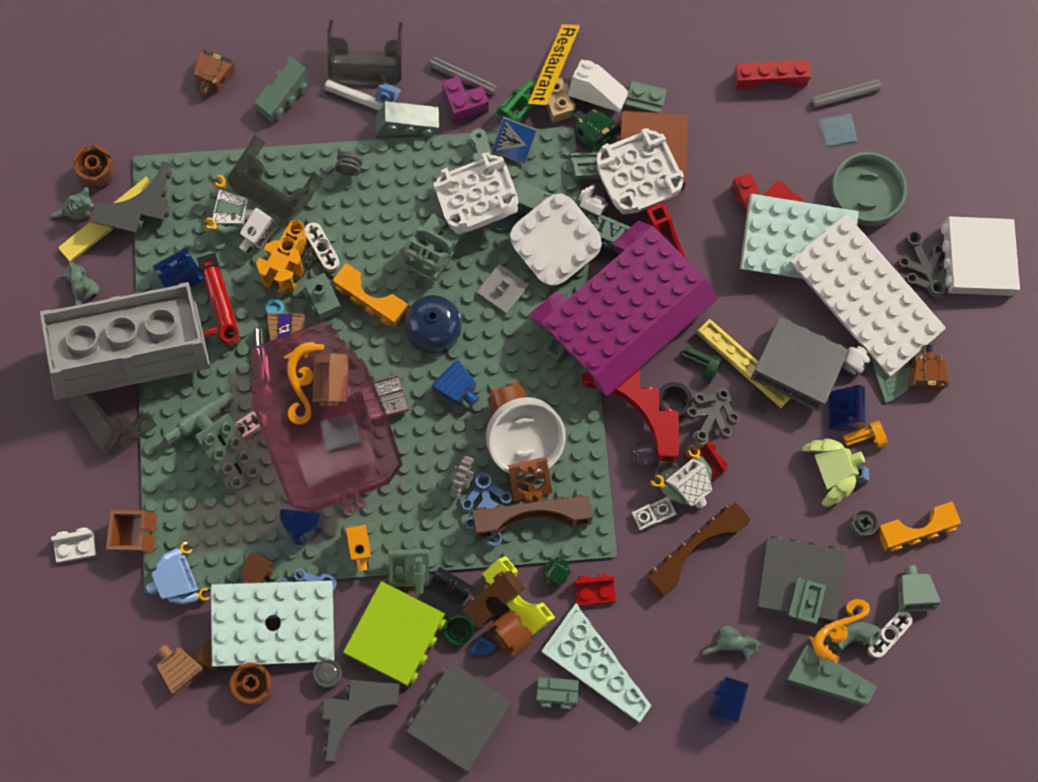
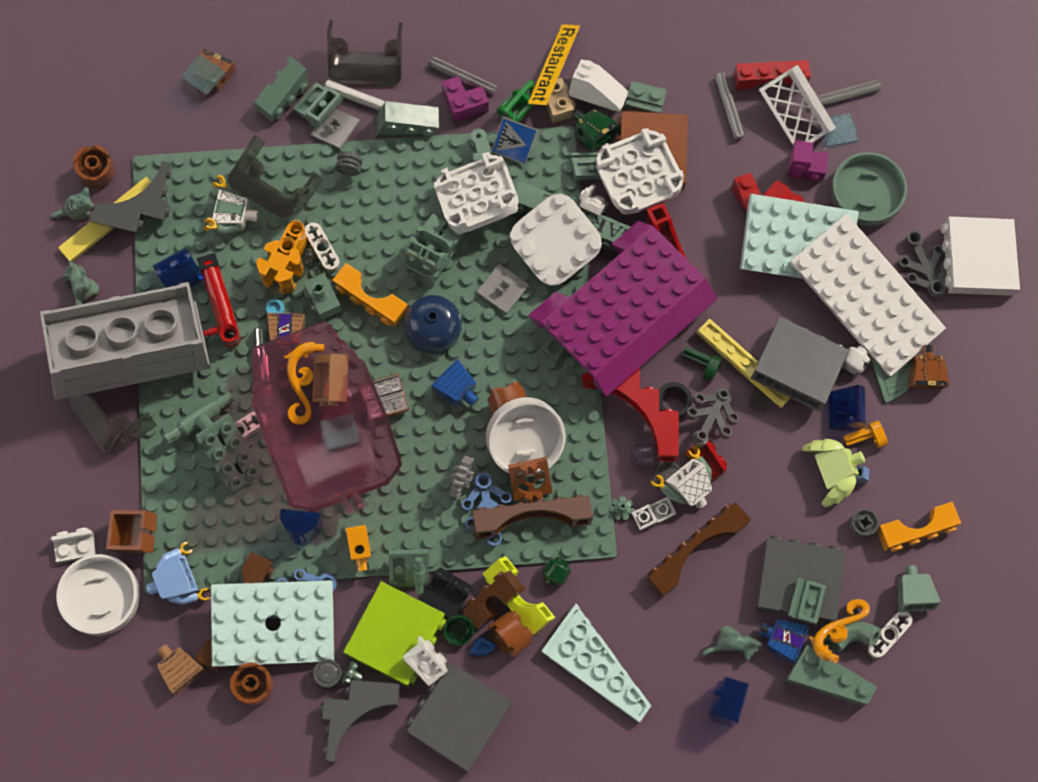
(98, 595): none -> white brick
(203, 74): none -> clear light blue piece
(257, 230): white torso -> none
(318, 104): none -> sand green brick
(336, 128): none -> light grey piece
(351, 673): none -> sand green plant
(387, 93): medium blue bracket -> none
(426, 661): none -> white bracket
(557, 692): sand green brick -> none
(594, 590): red bracket -> none
(619, 511): none -> sand green plant
(729, 106): none -> light grey axle
(784, 638): none -> torso
(807, 163): none -> magenta brick
(811, 100): none -> white fence

